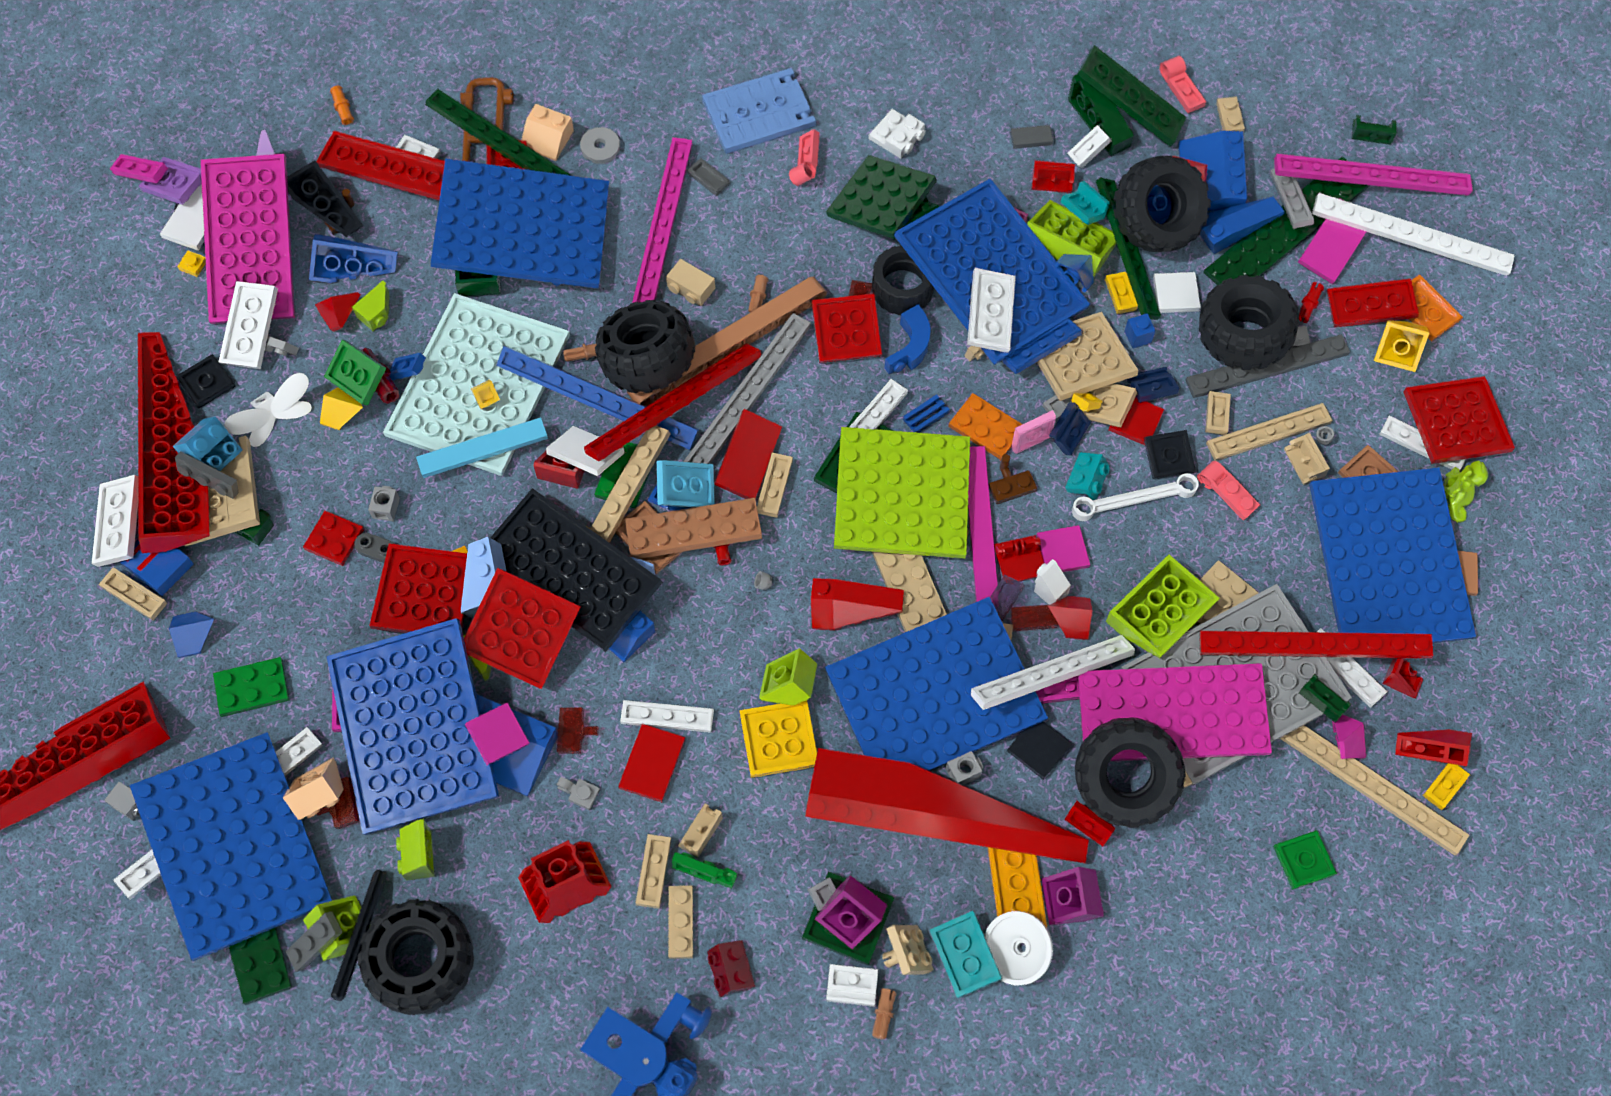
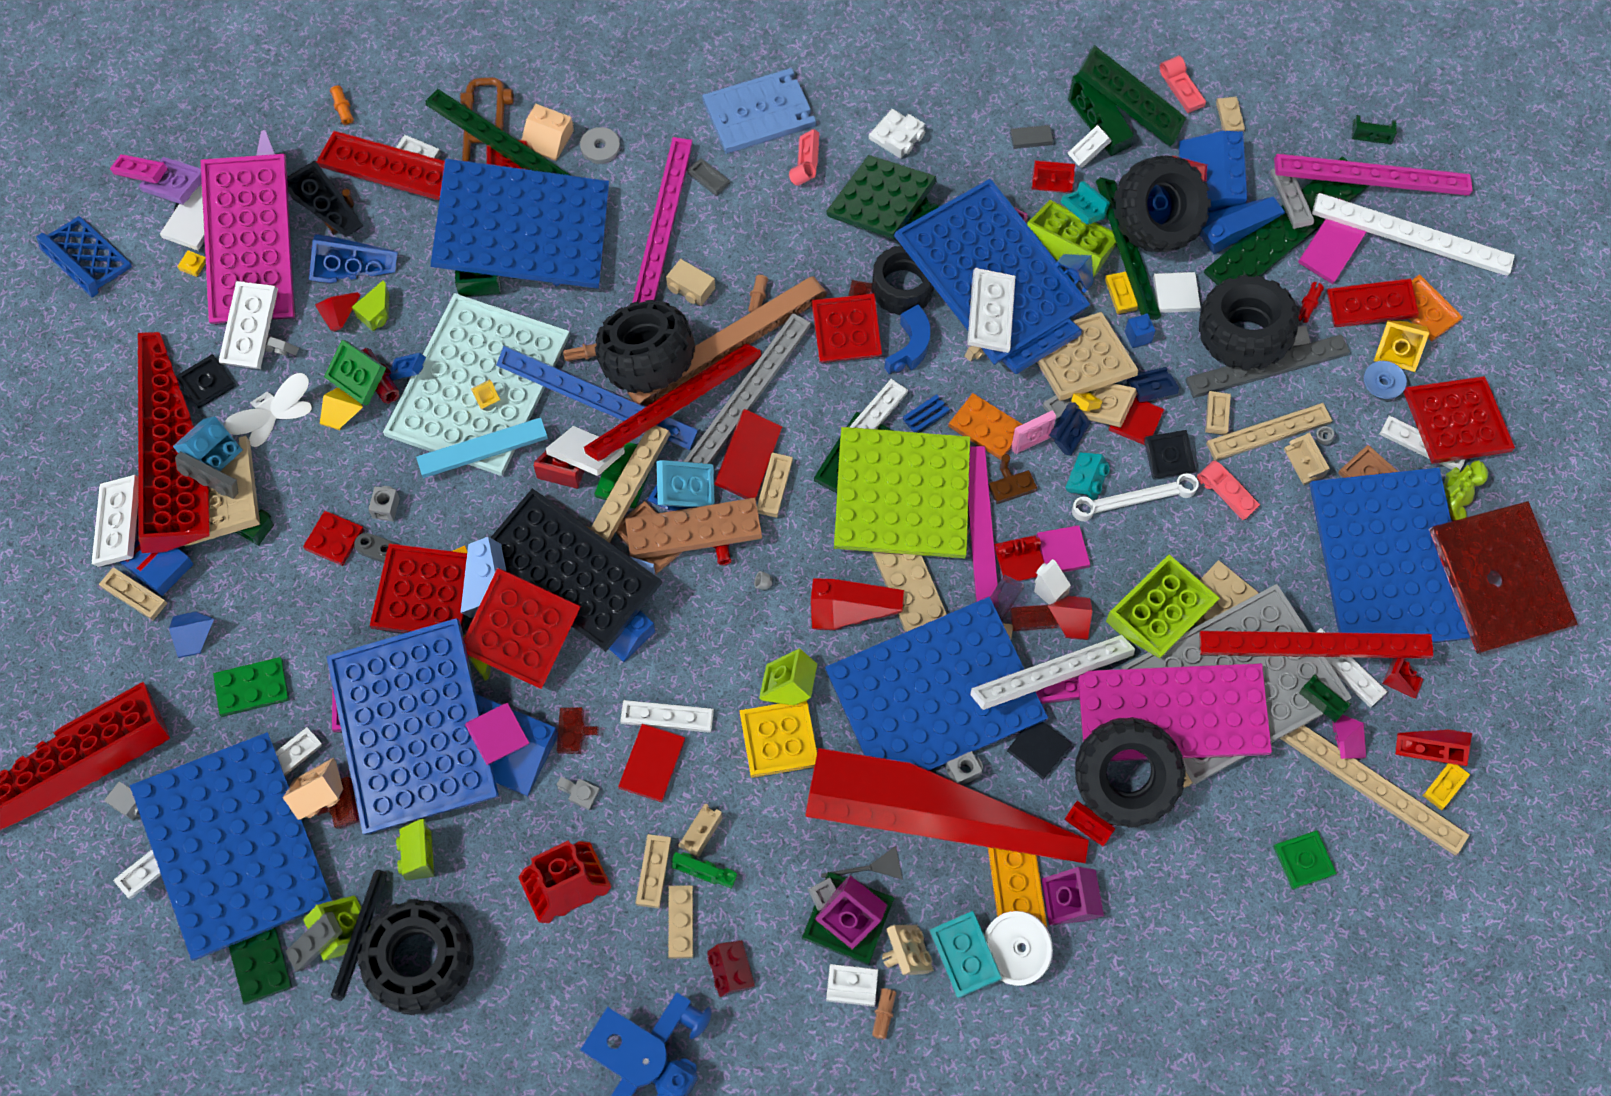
(68, 262): none -> blue fence
(887, 864): none -> dark grey piece
(1390, 374): none -> medium blue dish
(1531, 593): none -> clear red plate

